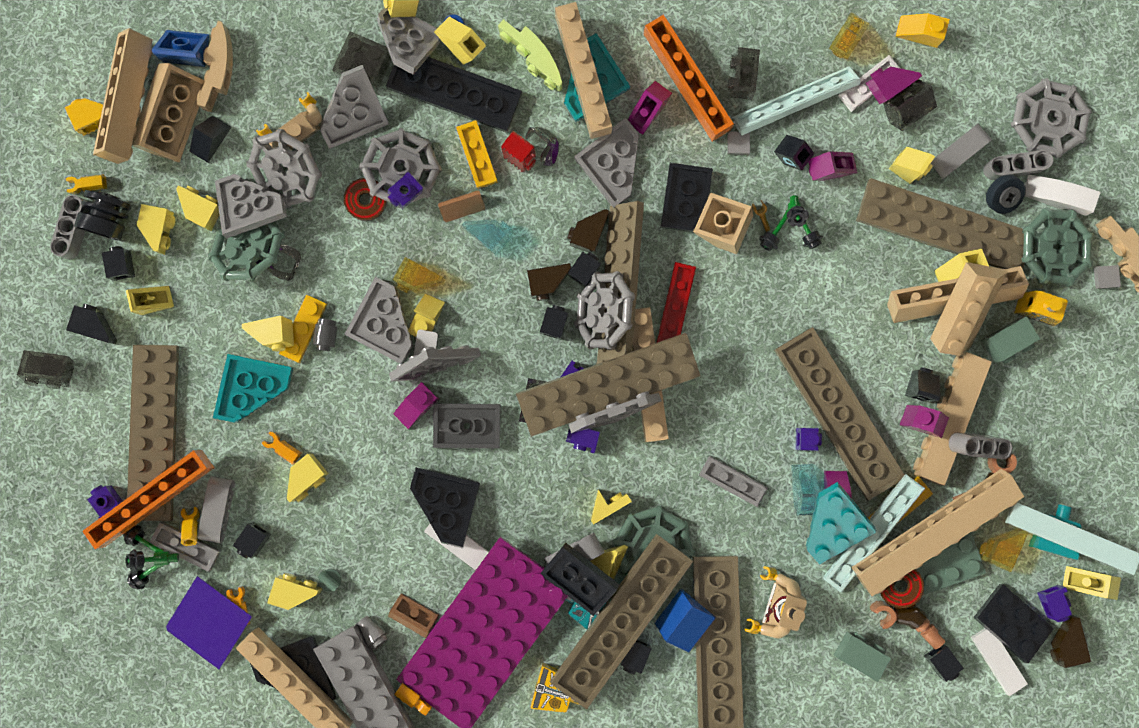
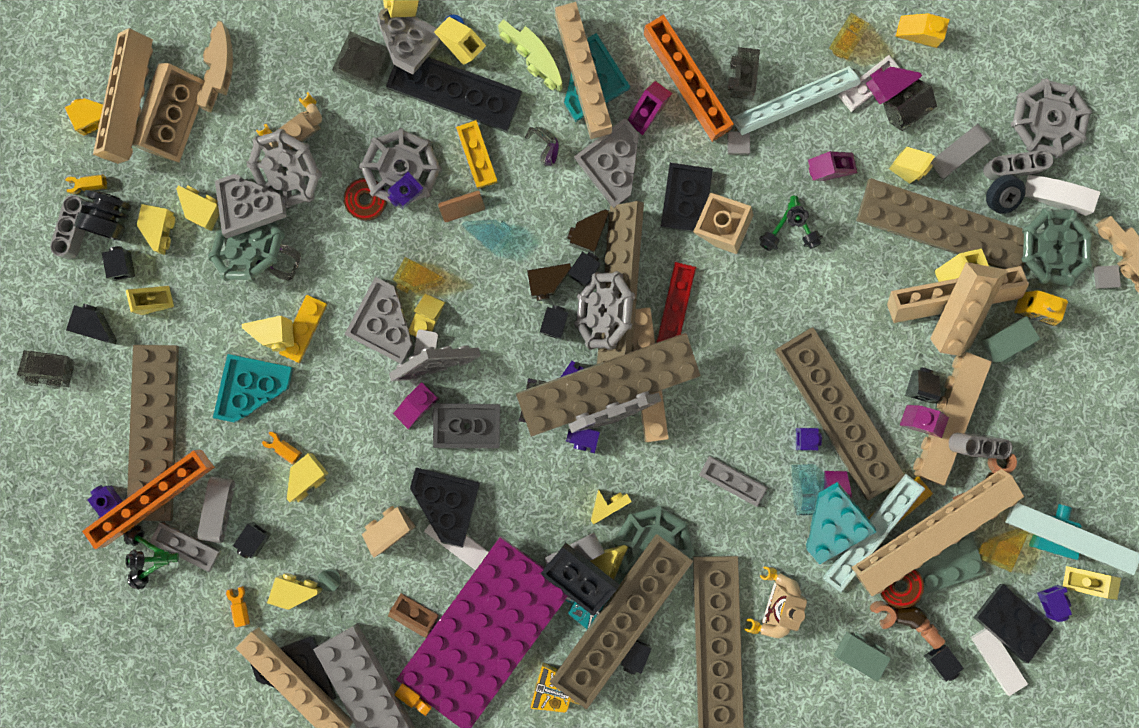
(181, 48): blue slope -> none
(189, 527): yellow bar -> none
(208, 137): black slope -> none
(208, 622): dark purple sticker -> none
(325, 334): dark grey brick -> none
(352, 109): light grey plate -> none
(372, 633): light grey cone -> none
(387, 531): none -> tan slope
(519, 152): red brick -> none
(684, 621): blue slope -> none
(761, 212): pearl gold hand -> none
(794, 152): black brick -> none
(1069, 644): dark brown slope -> none

